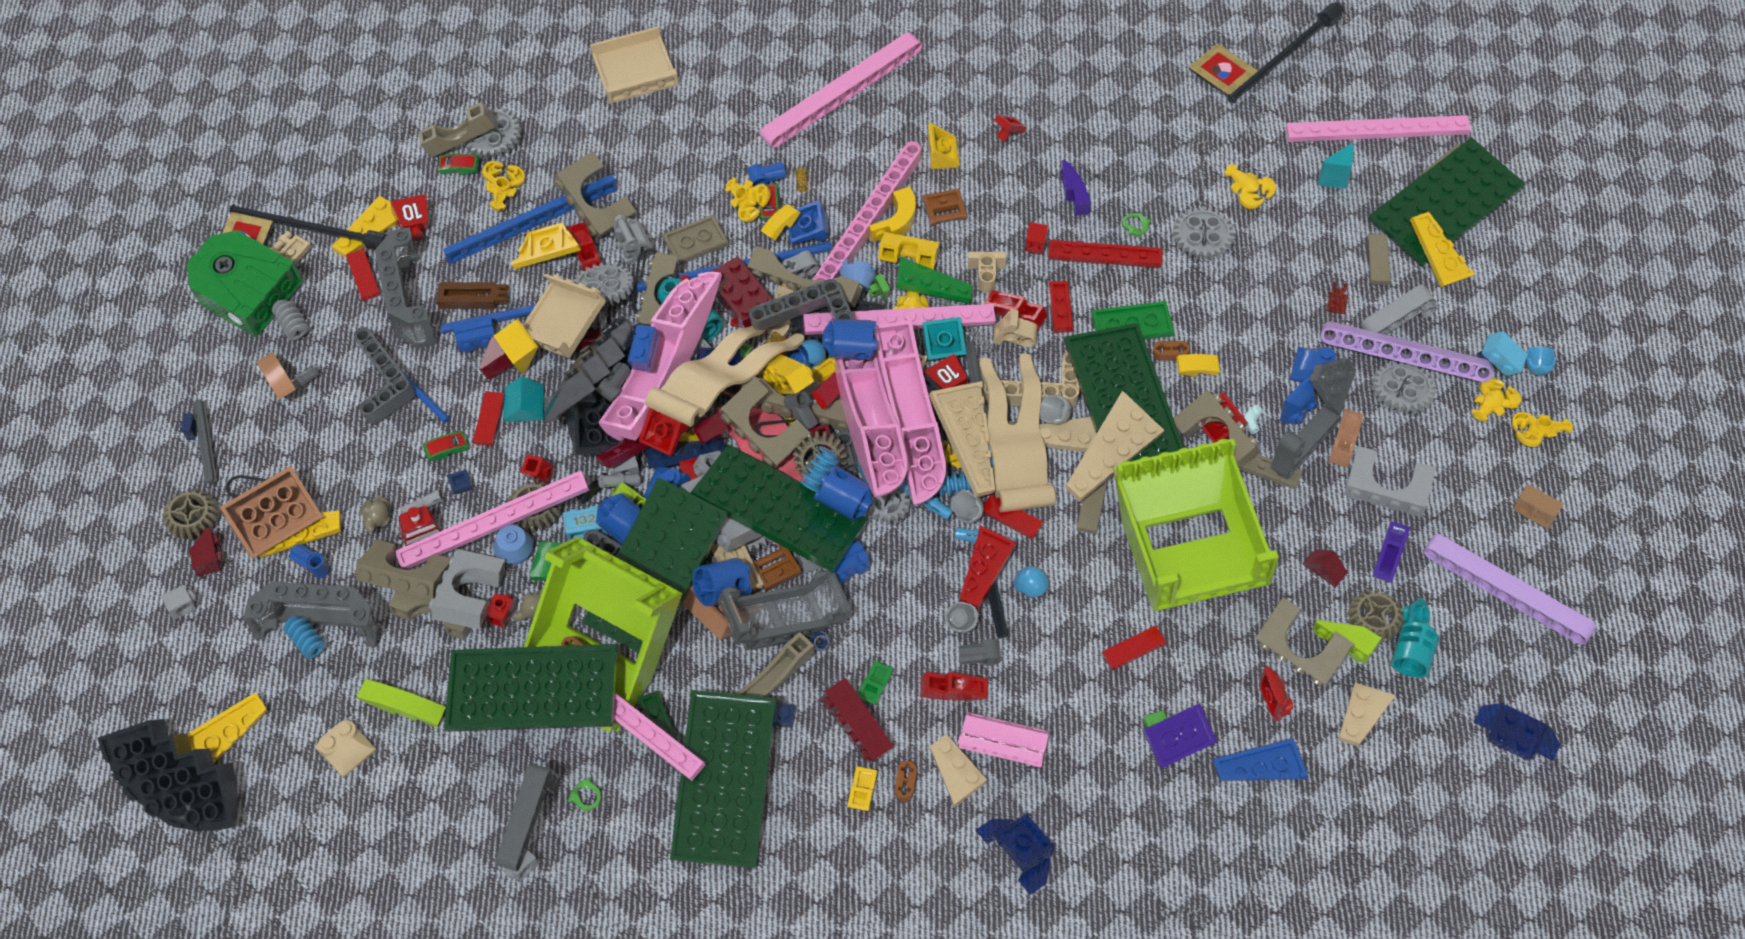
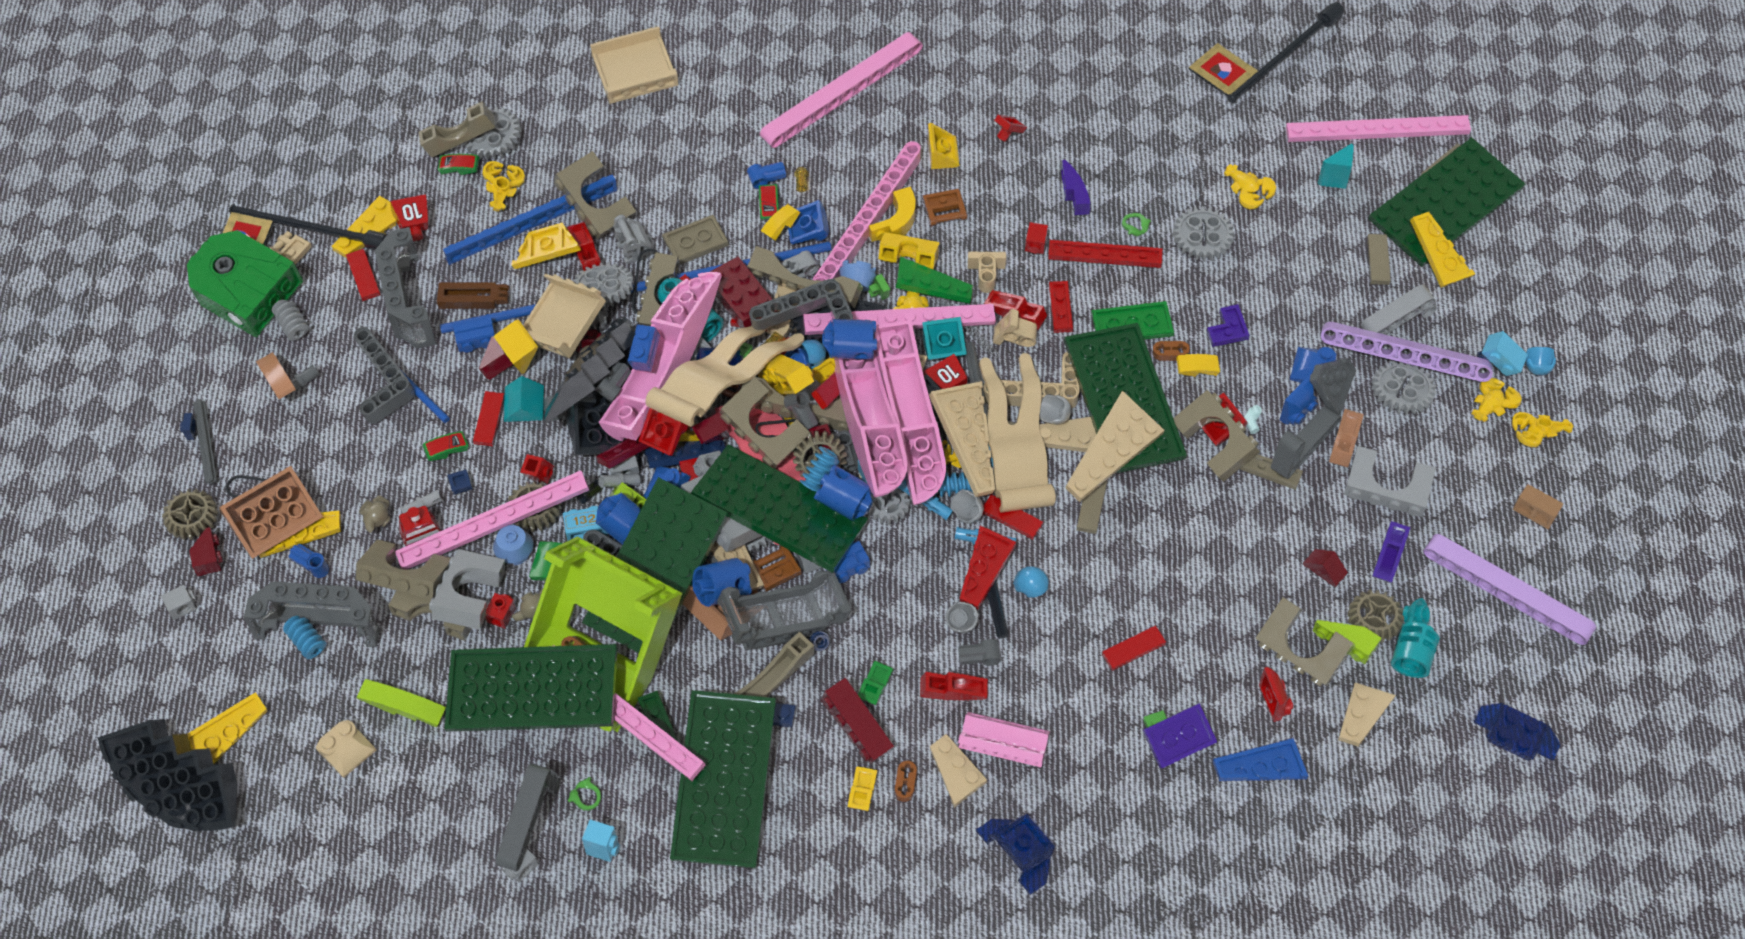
(600, 841): none -> medium azure brick
(746, 197): yellow animal -> none
(1184, 487): lime panel -> none
(1231, 330): none -> dark purple plate
(1337, 299): clear red plate -> none

